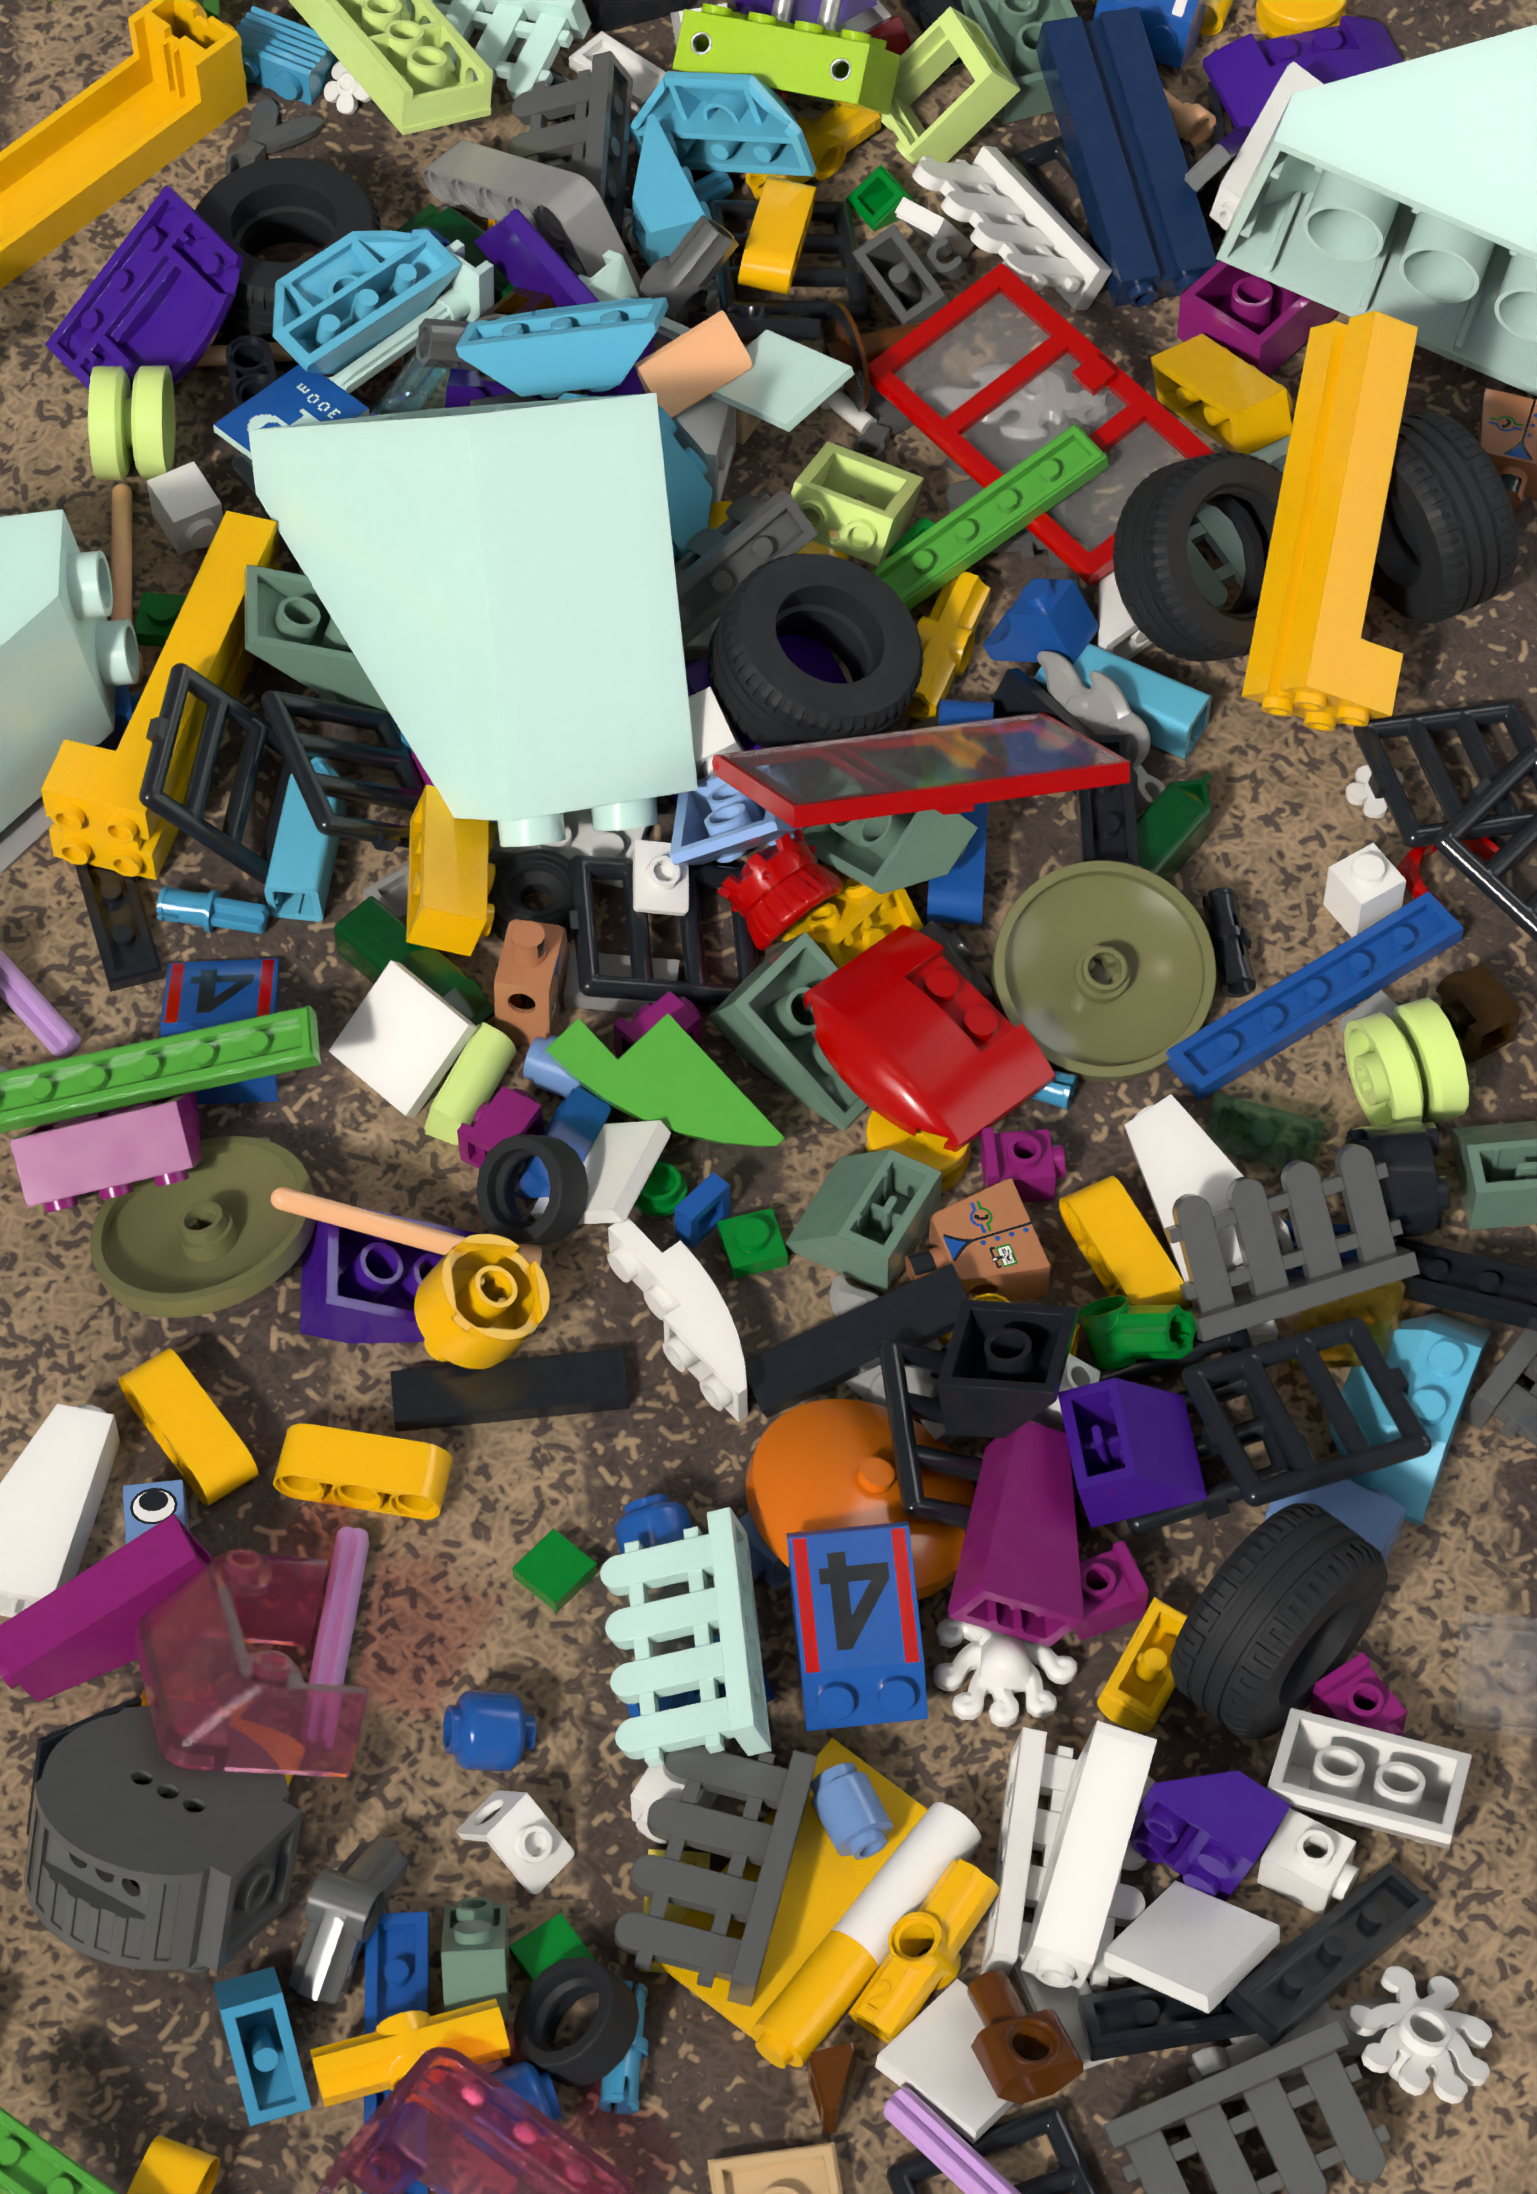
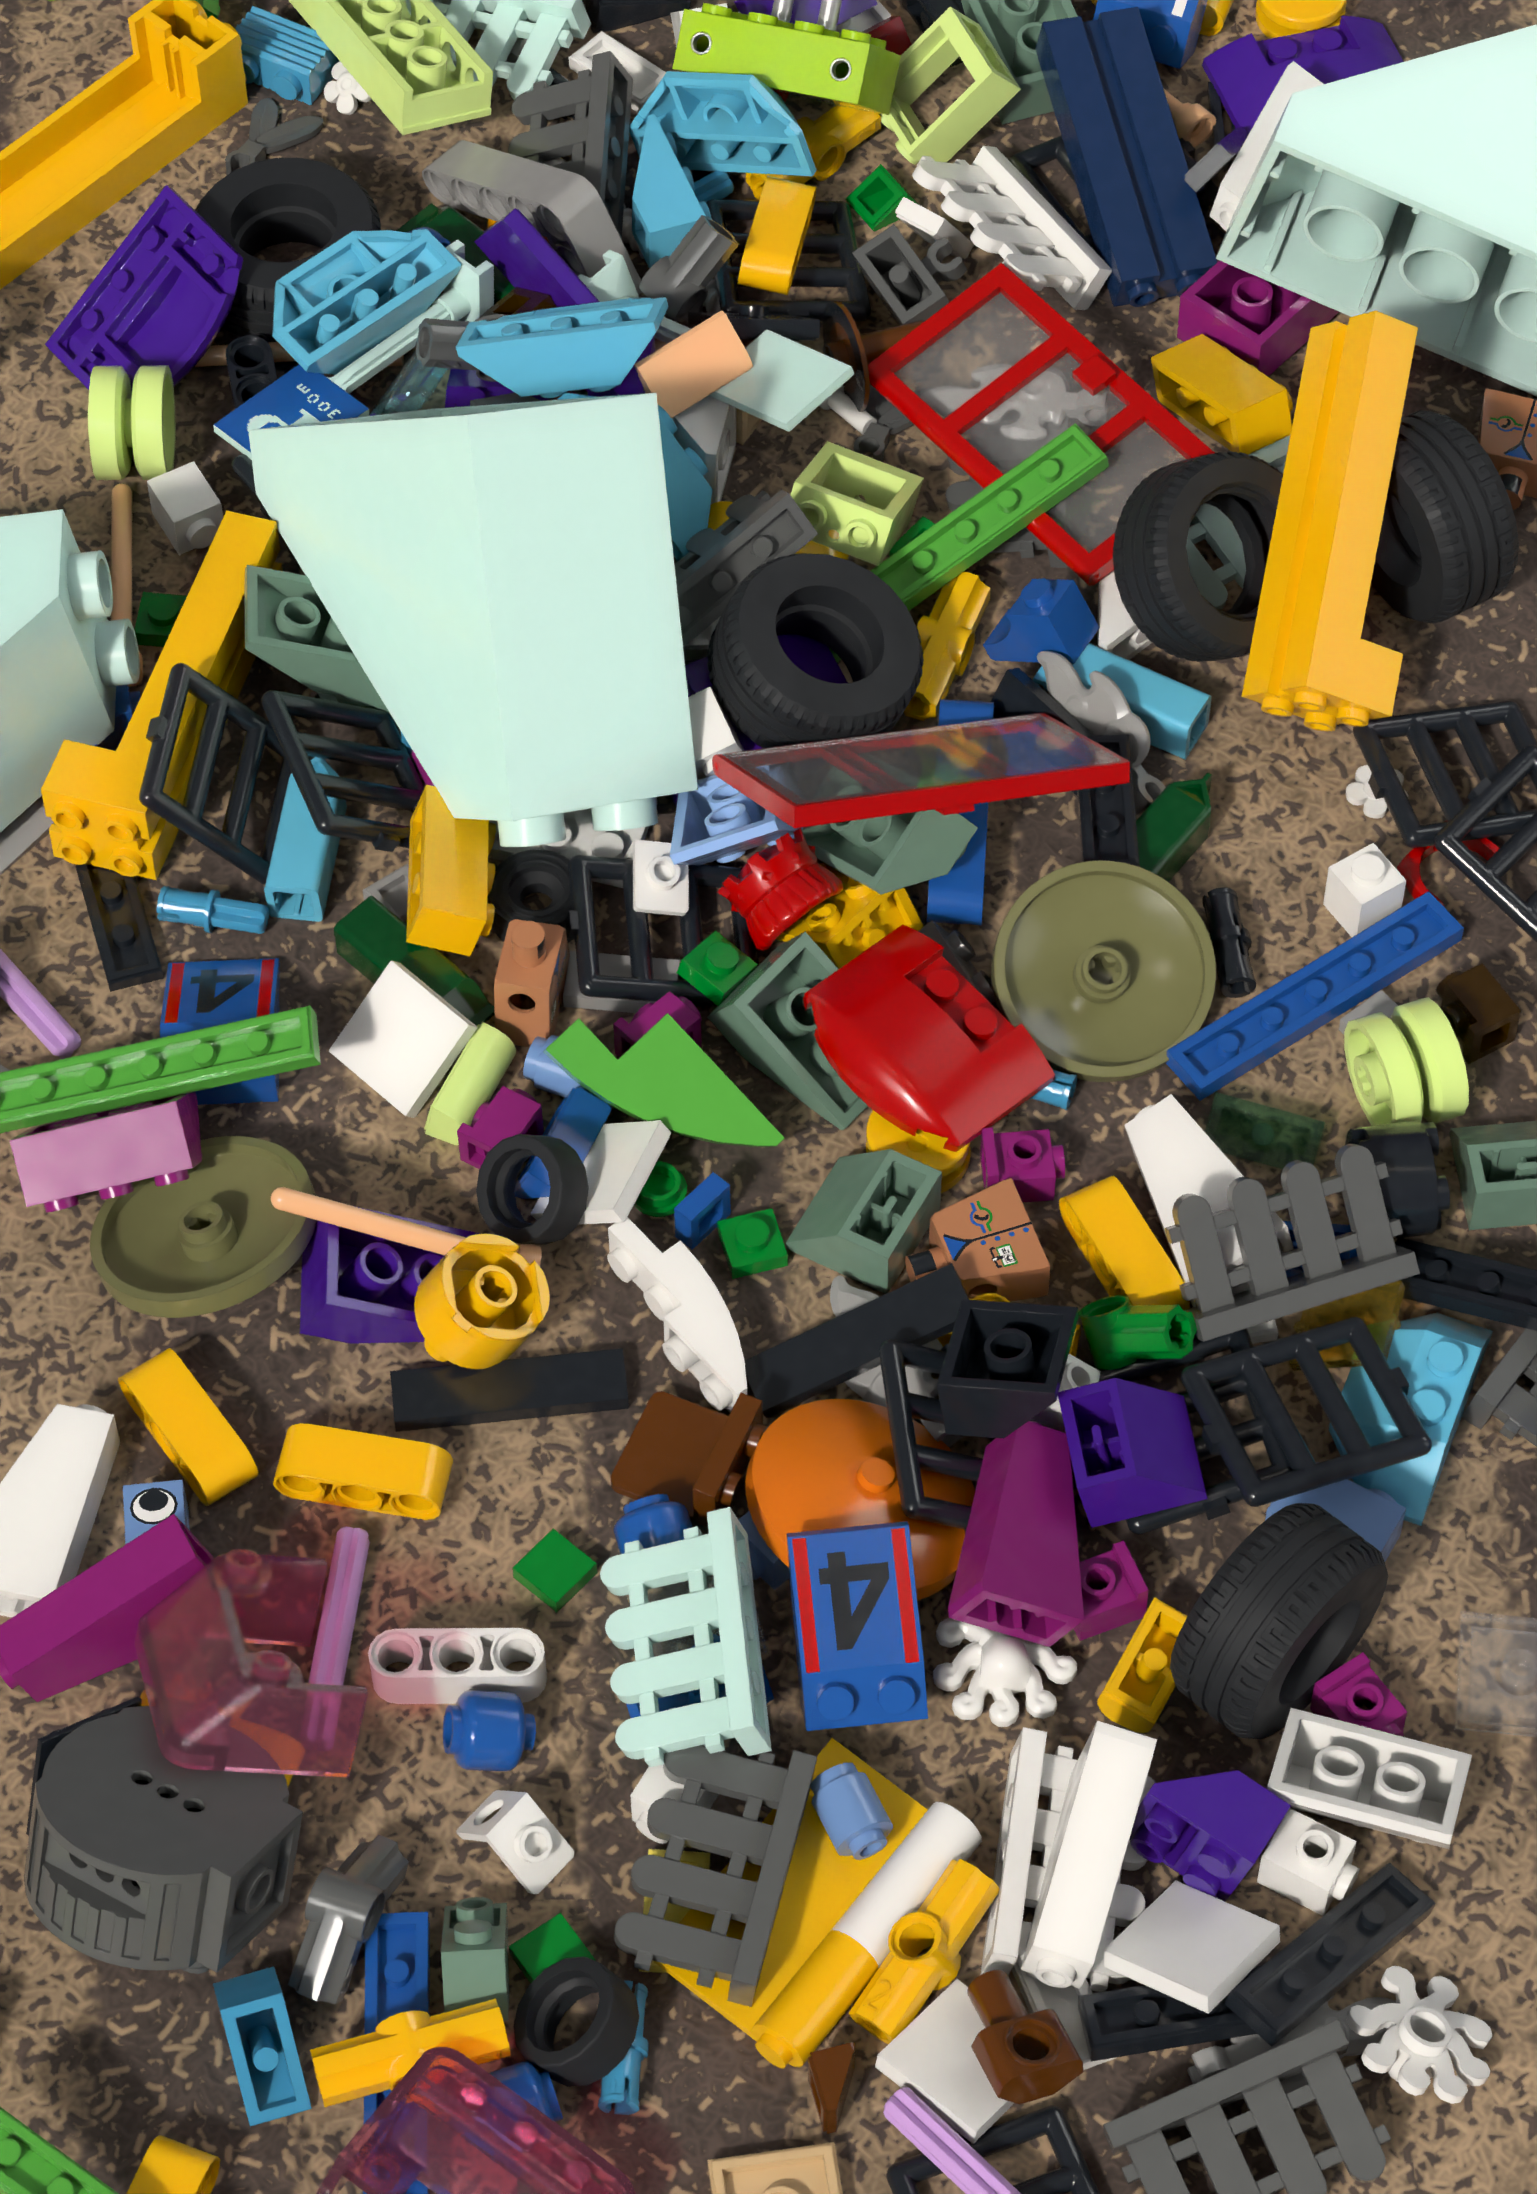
(433, 1649): none -> white beam
(690, 1453): none -> reddish brown bracket
(716, 967): none -> green plate

